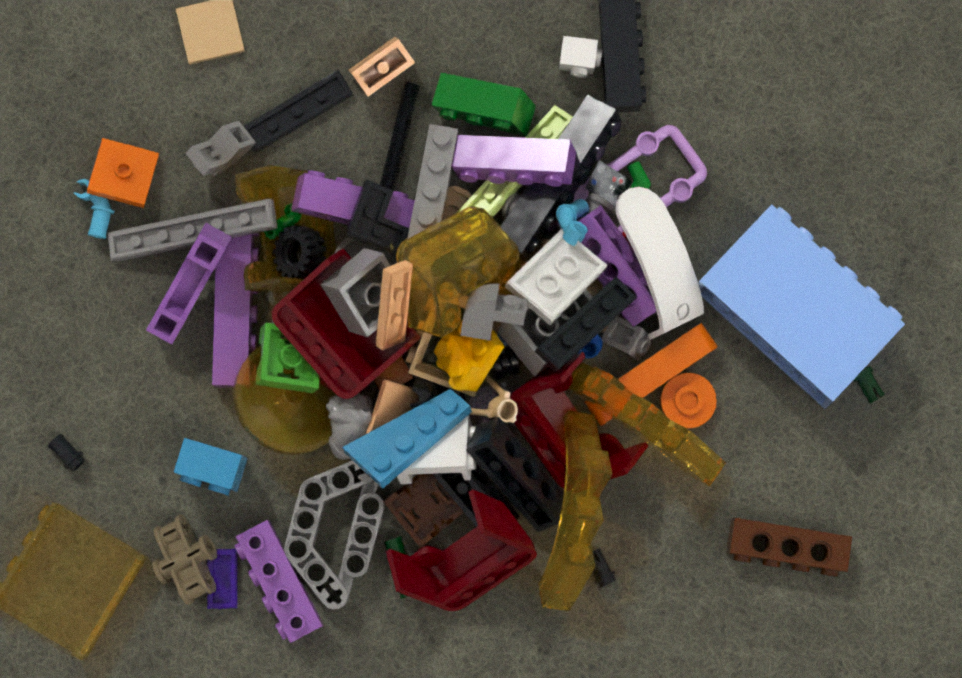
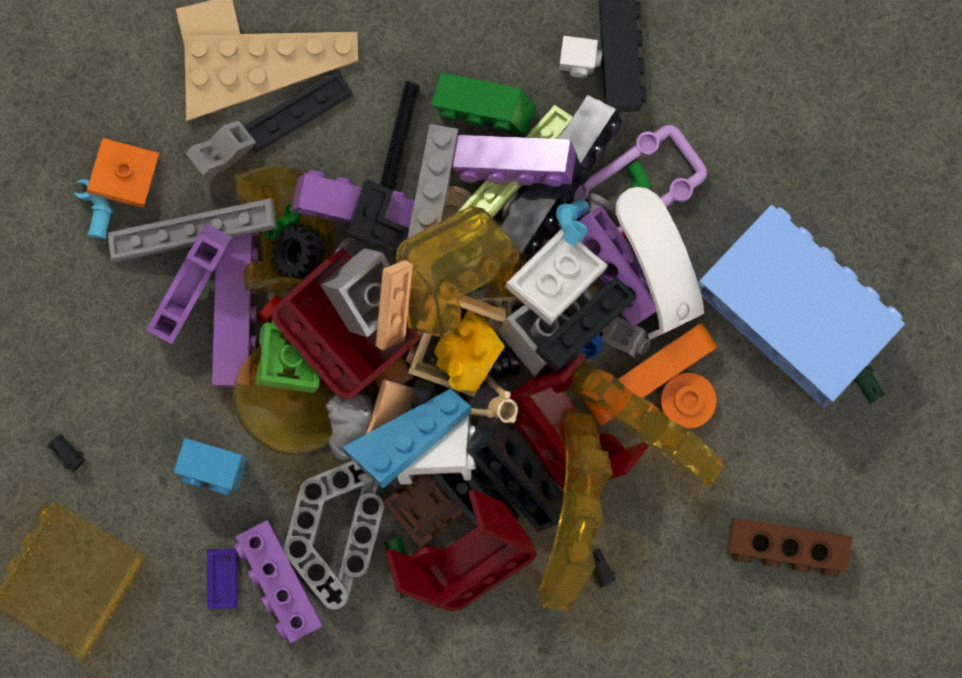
(184, 559): dark tan axle -> none
(241, 67): none -> tan wing
(266, 313): none -> red tile
(381, 66): light nougat brick -> none
(487, 306): light grey brick -> none
(607, 183): sticker -> none

